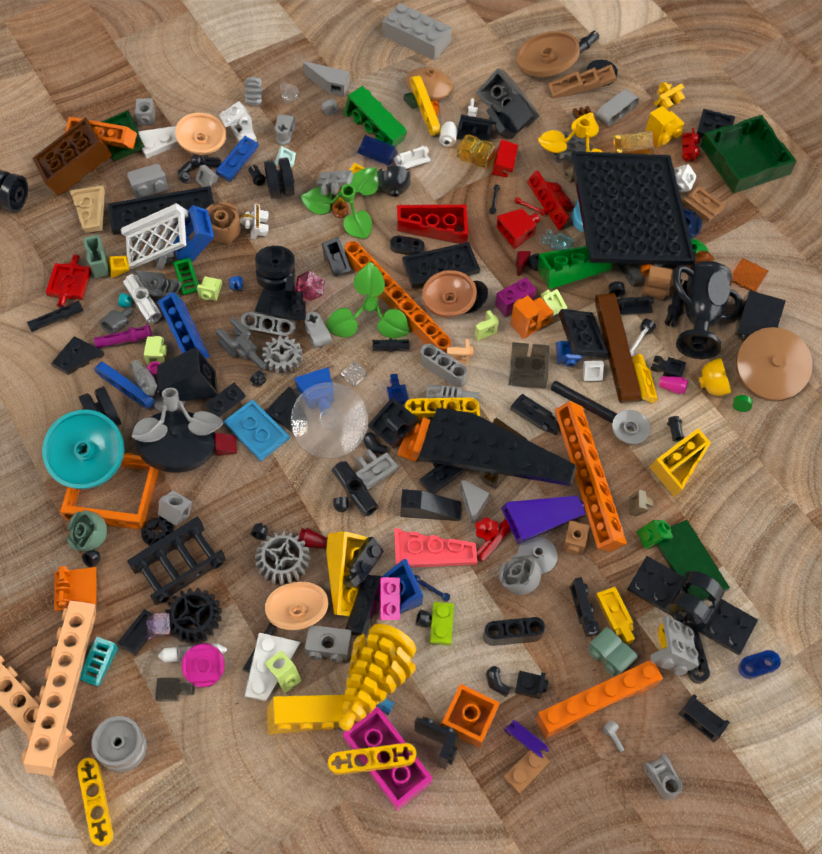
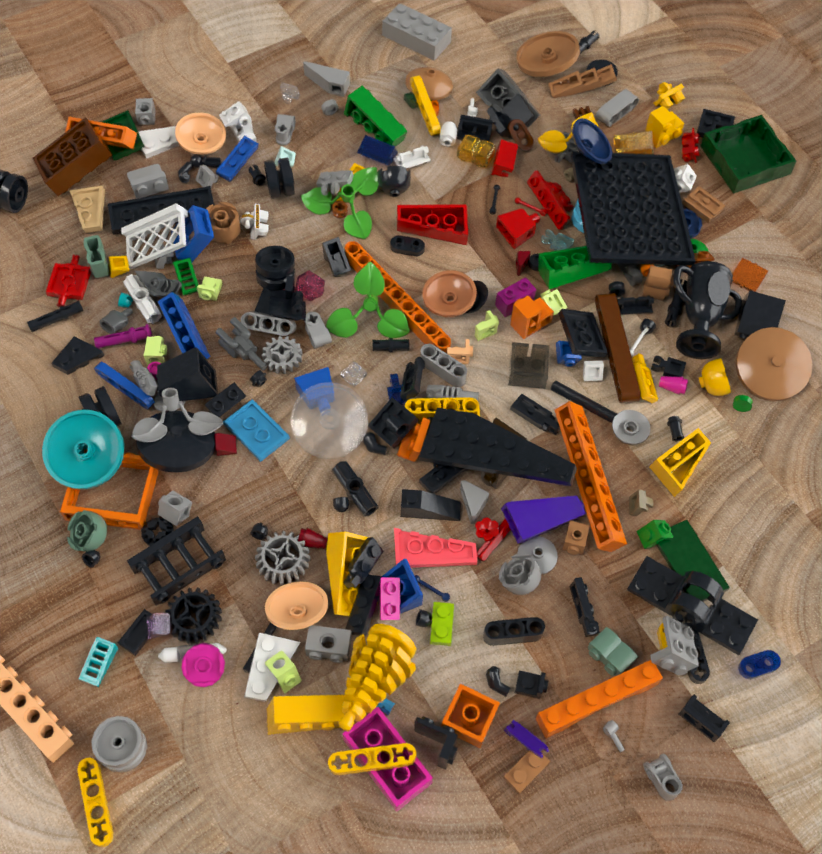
(45, 761): light nougat brick -> none
(74, 585): orange hinge -> none
(170, 688): clear smoke plate -> none
(236, 282): blue hinge -> none
(253, 91): light grey gear -> none
(282, 408): black wing -> none
(375, 471): light grey hinge -> none
(412, 379): none -> black hinge
(424, 265): black plate -> none
(520, 134): none -> reddish brown plate
(591, 141): none -> dark blue dish
(616, 614): yellow hinge -> none

